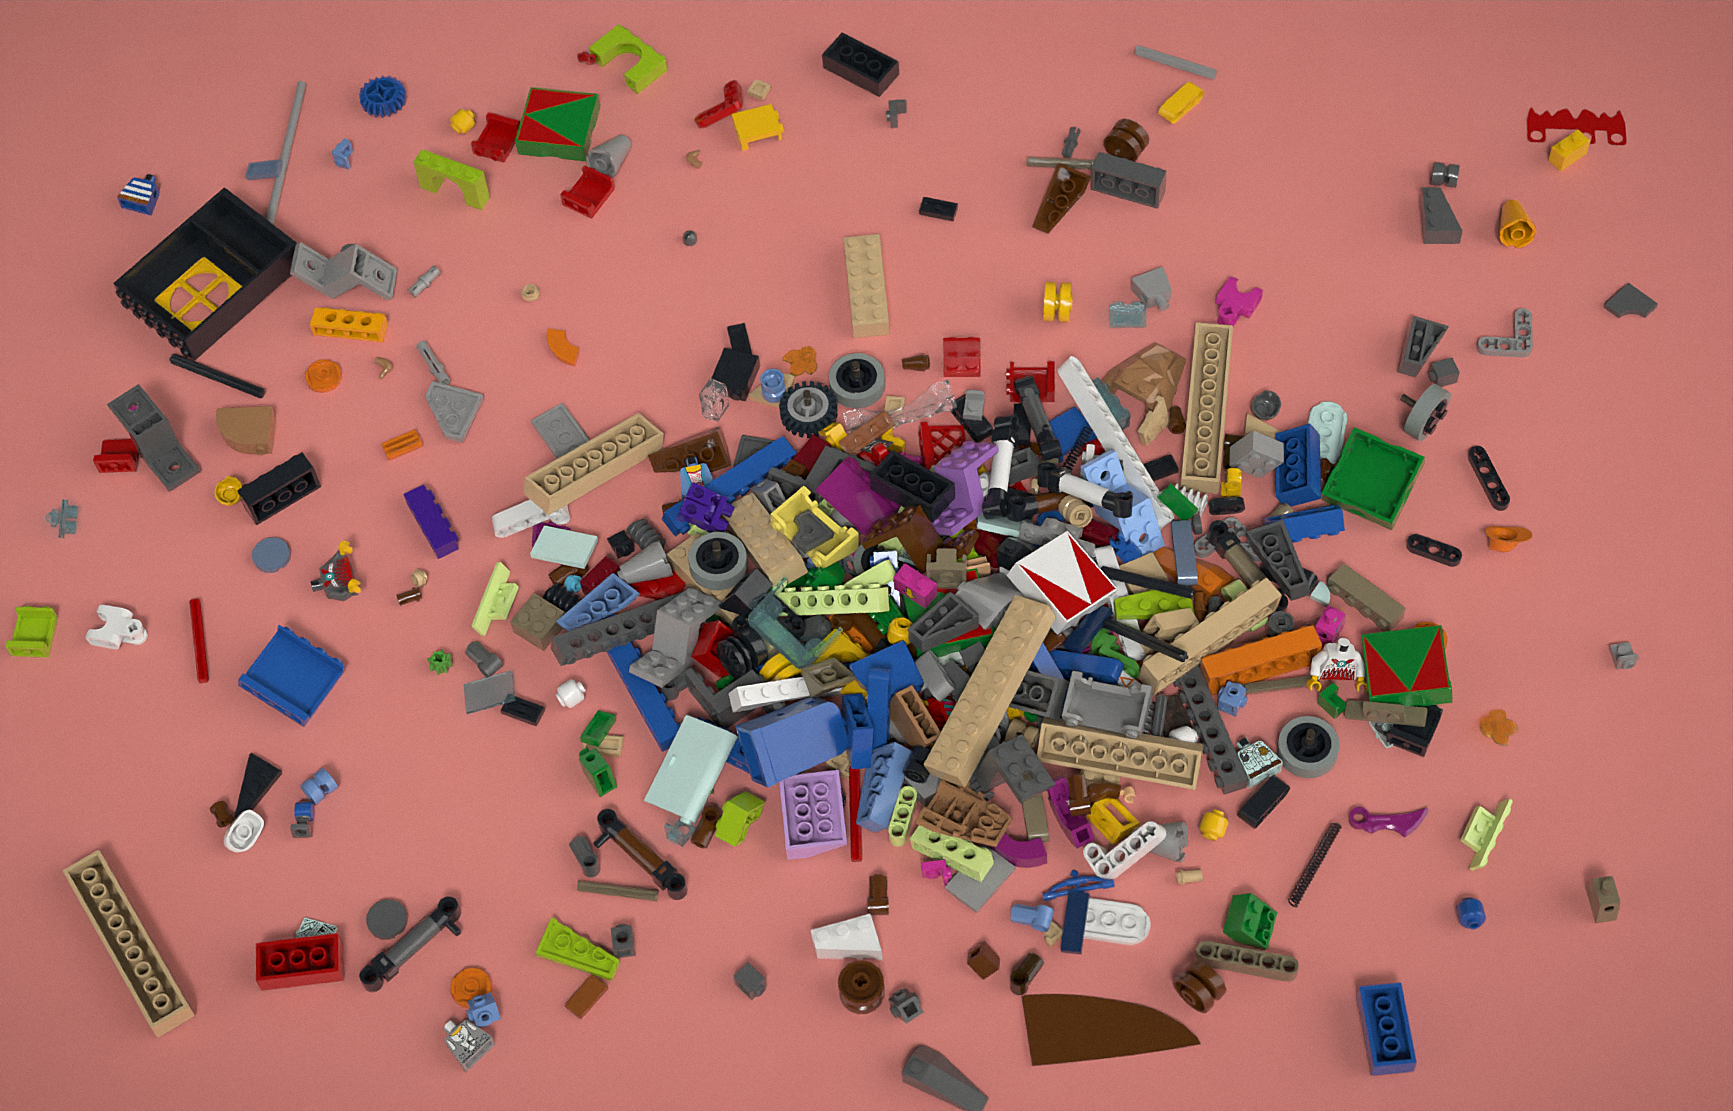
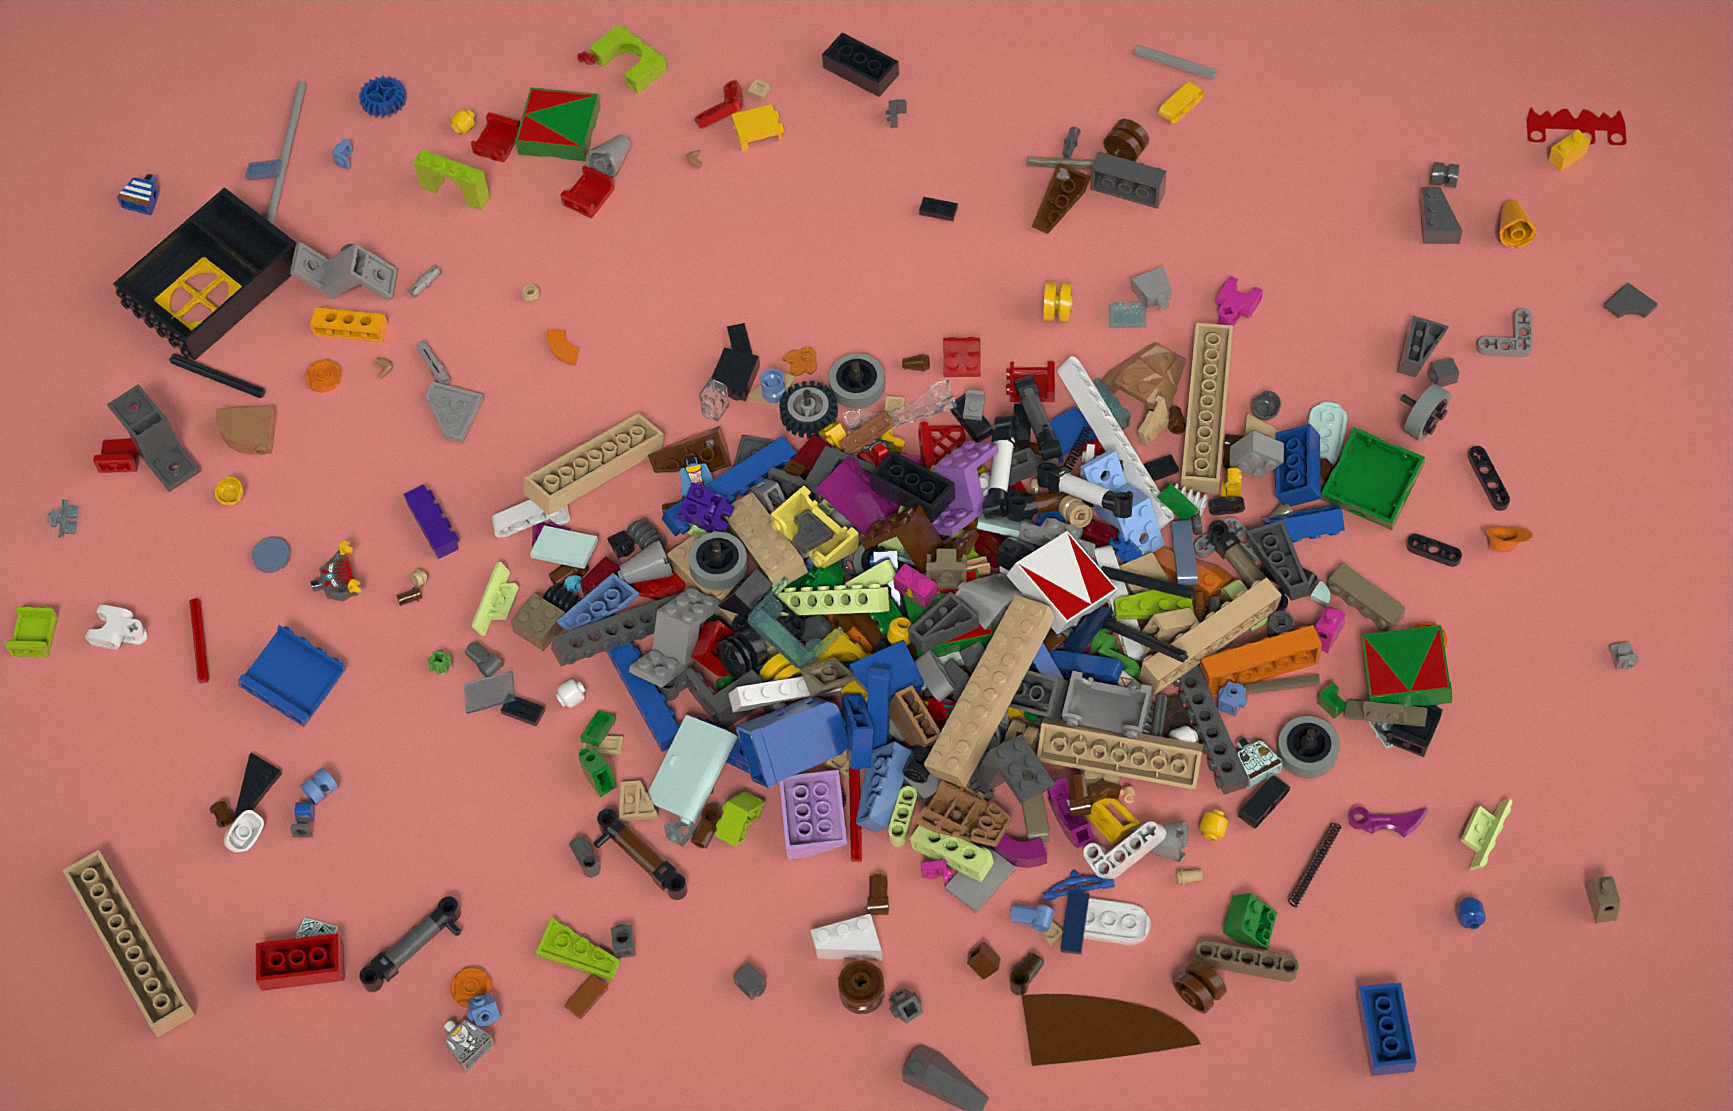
(279, 488): black brick -> none
(386, 919): dark grey tile -> none
(401, 442): orange tile -> none
(559, 430): light grey tile -> none
(618, 891): dark tan axle -> none
(635, 803): none -> tan wing
(691, 238): dark grey hinge -> none
(866, 286): tan brick -> none
(1337, 662): torso -> none
(1498, 727): clear yellow plate -> none

